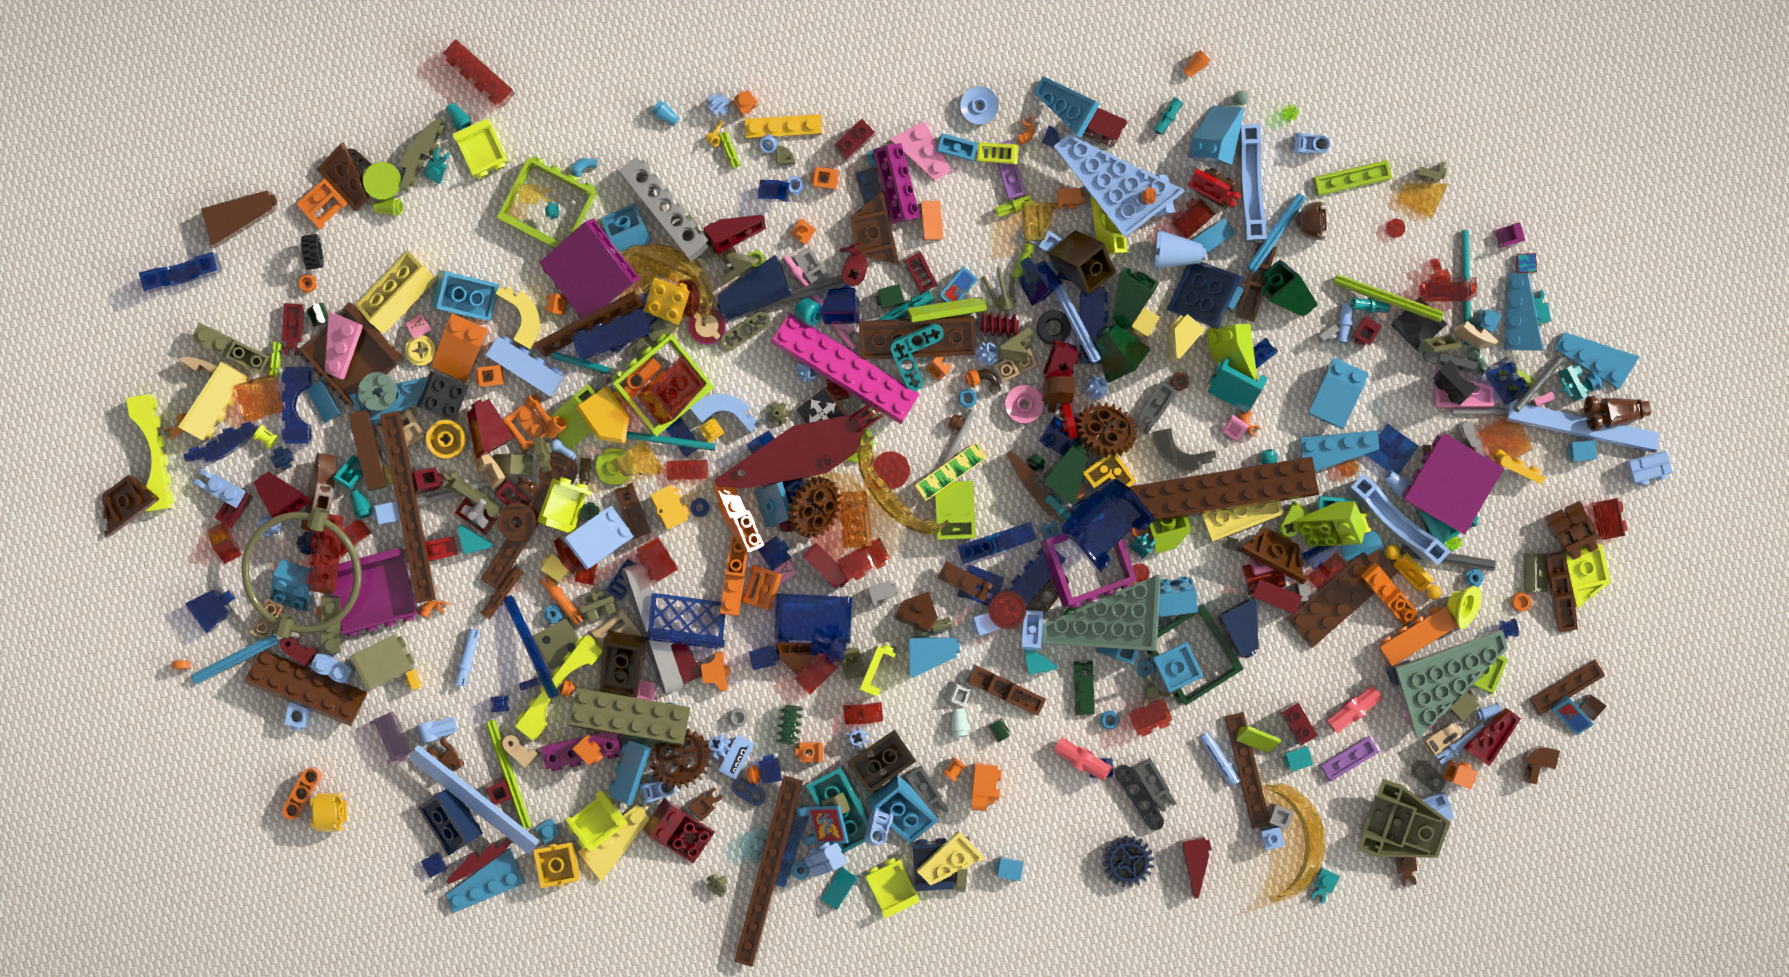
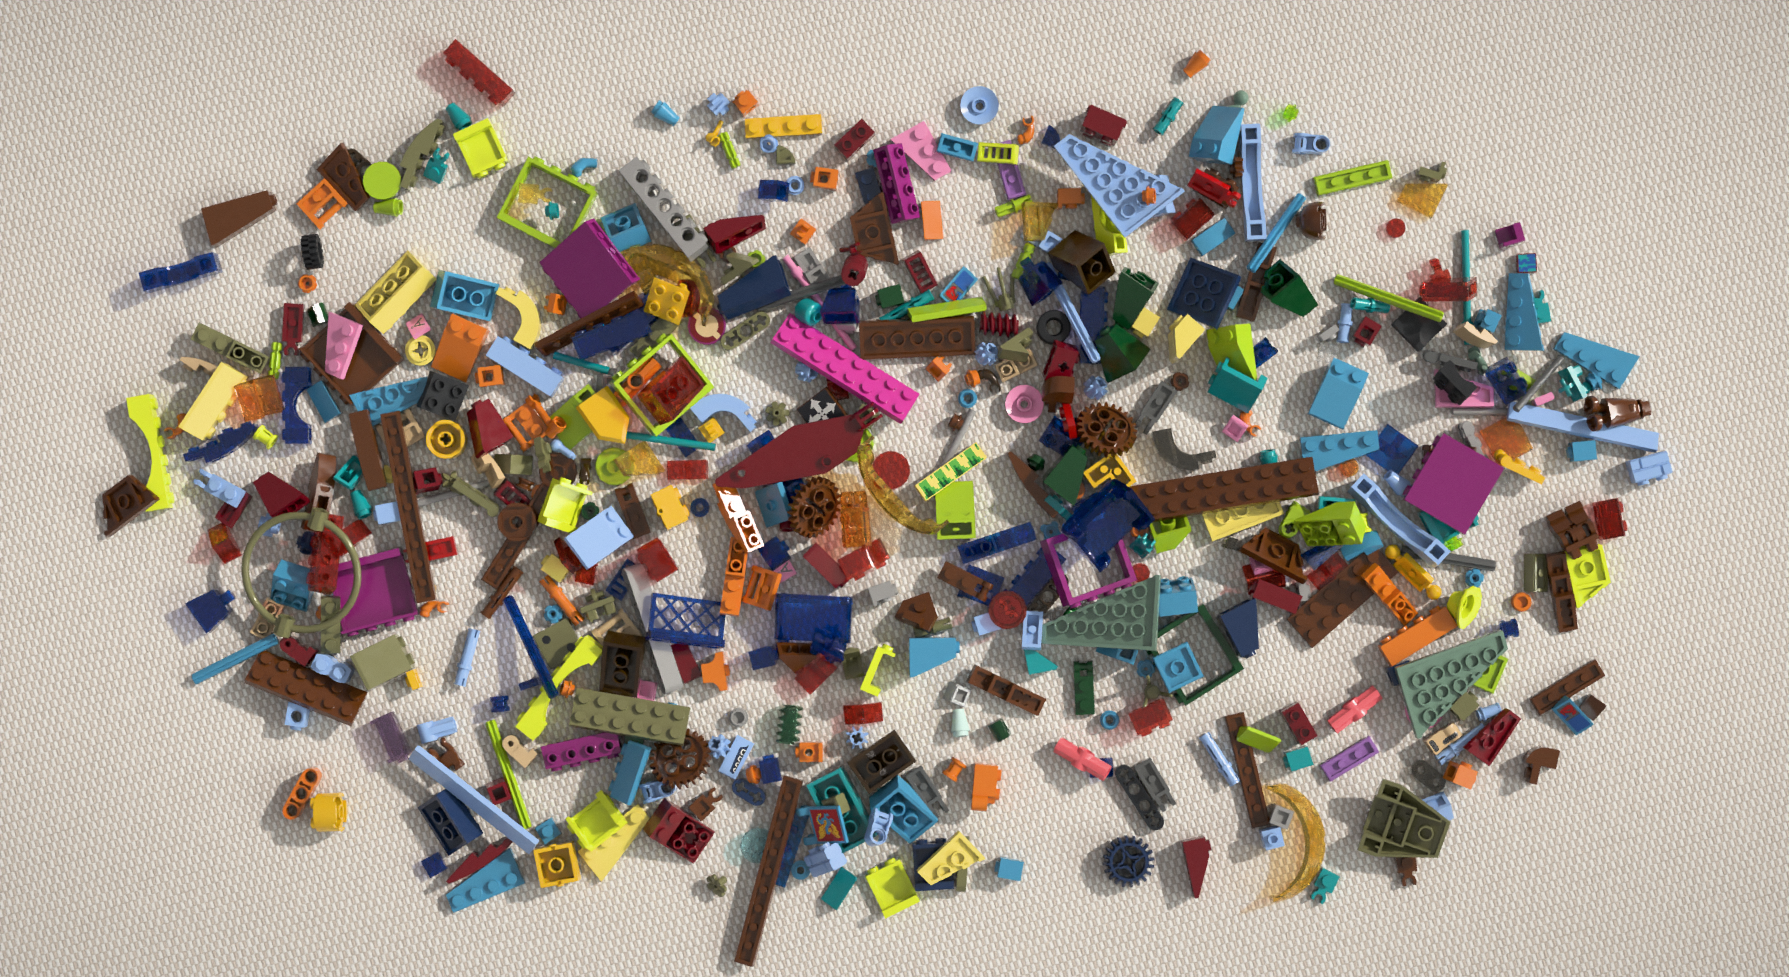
(180, 665): orange tile -> none
(282, 458): dark blue gear -> none
(373, 401): sand green plate -> none
(471, 541): teal slope -> none
(476, 515): piece -> none
(588, 750): orange brick -> none
(909, 347): teal beam -> none
(1067, 104): dark azure wing -> none
(1176, 251): light blue cone -> none
(1236, 168): none -> reddish brown plate
(1438, 344): olive slope -> none

